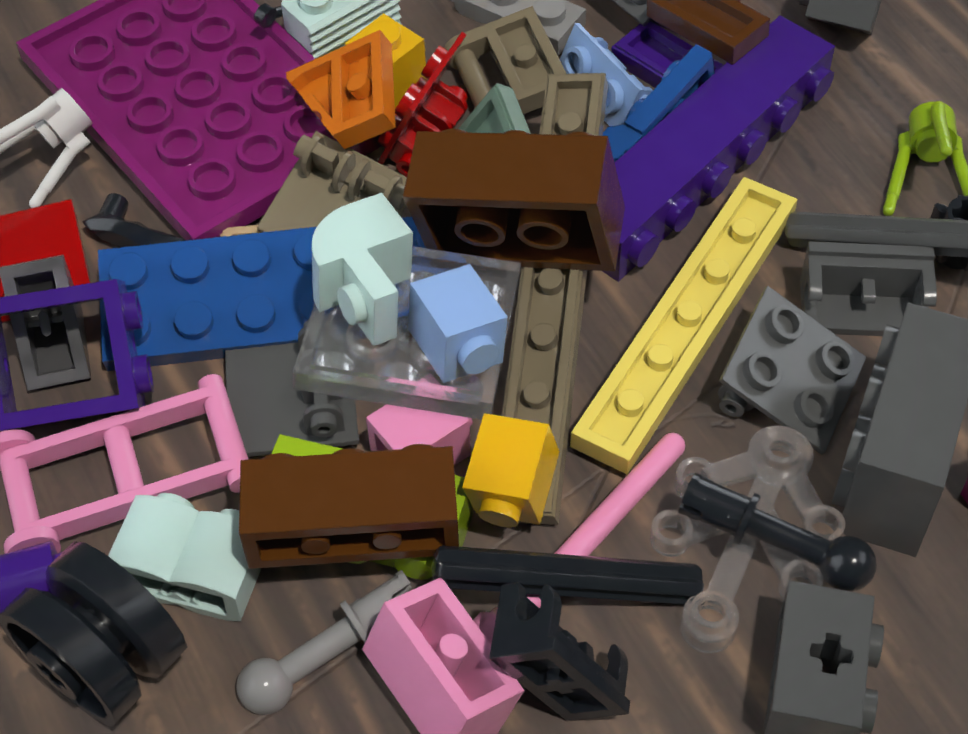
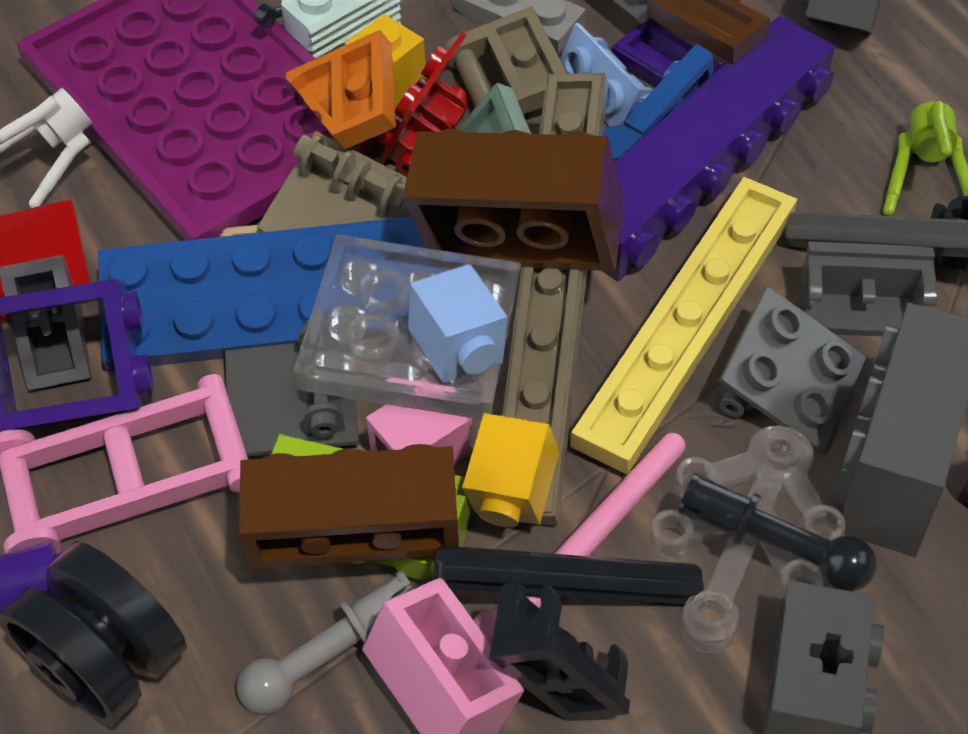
(121, 232): black bar -> none
(186, 555): light aqua brick -> none
(358, 261): light aqua brick -> none

